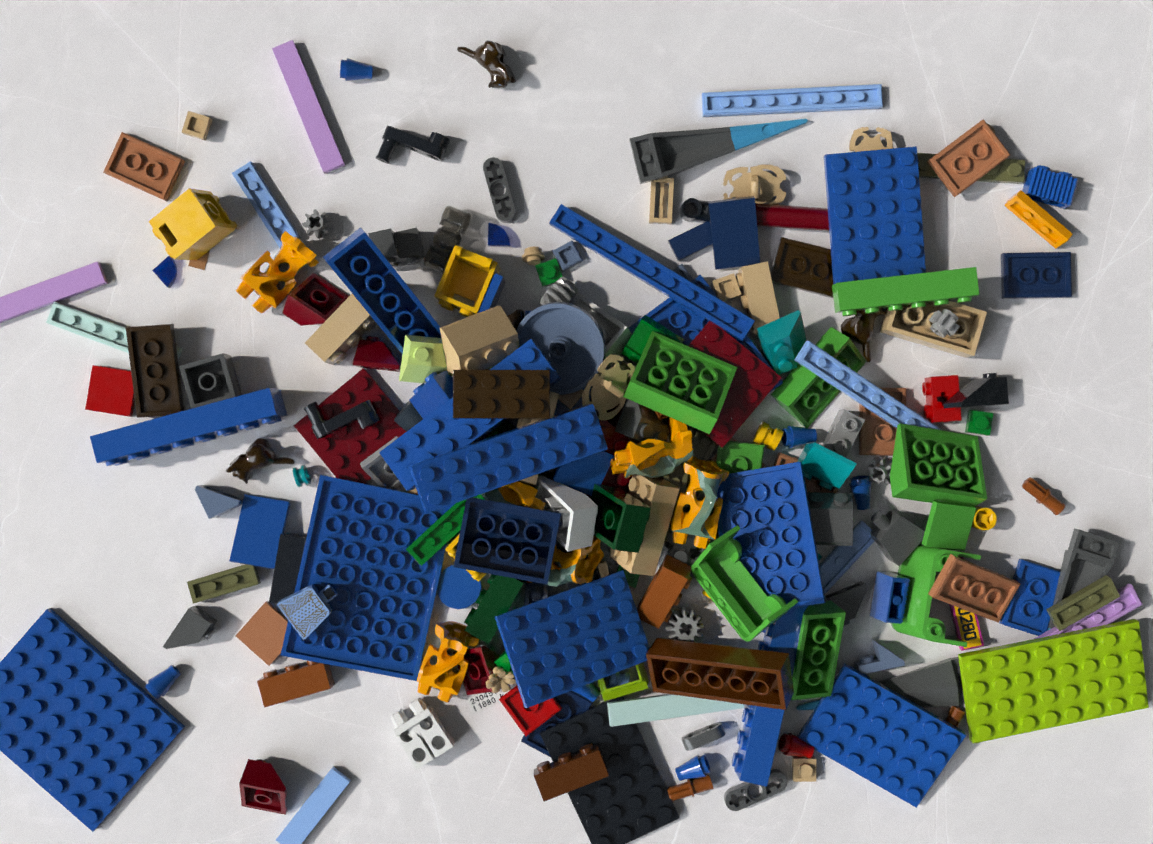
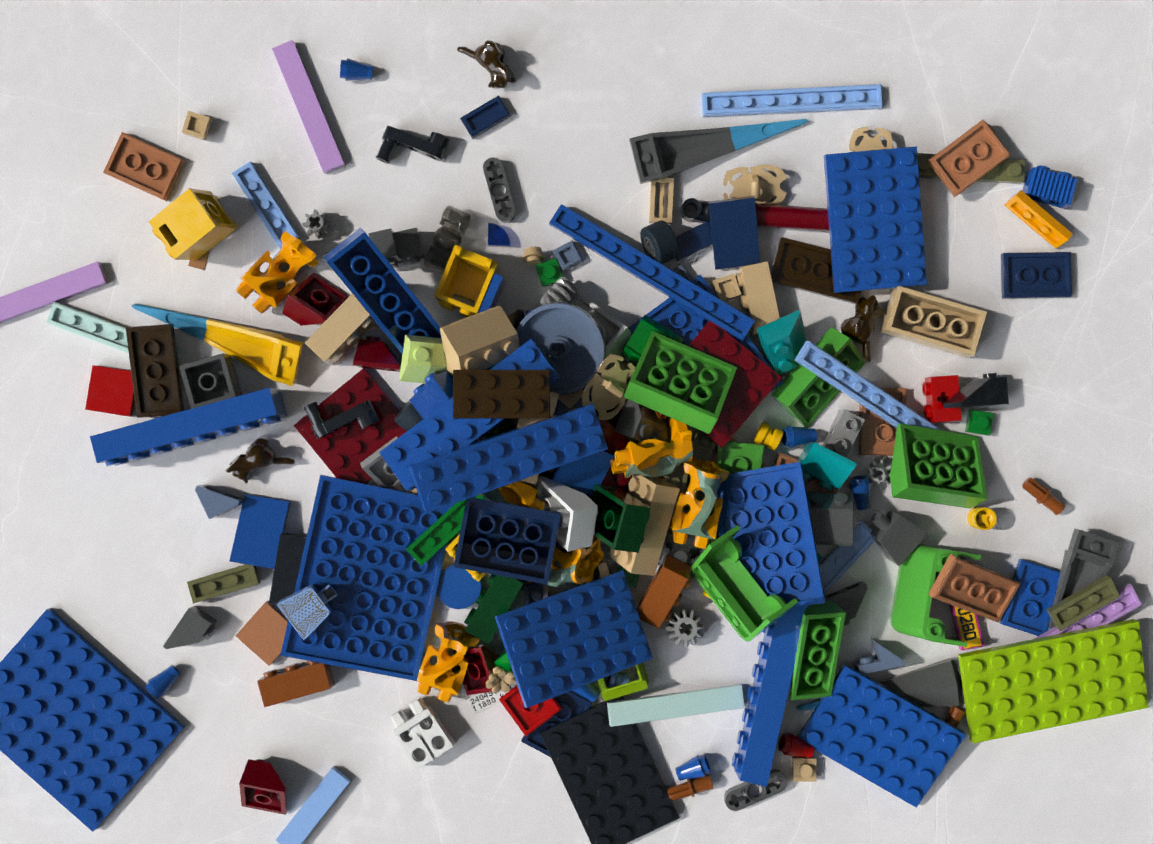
(166, 271): clear blue tile -> none
(259, 349): none -> yellow plate
(301, 476): teal bush -> none
(485, 117): none -> dark blue tile
(570, 772): reddish brown brick -> none
(659, 242): none -> black wheel
(703, 736): dark grey beam -> none
(721, 673): reddish brown brick -> none
(889, 597): blue brick -> none
(905, 290): bright green brick -> none
(944, 323): light grey gear -> none
(948, 525): bright green tile -> none

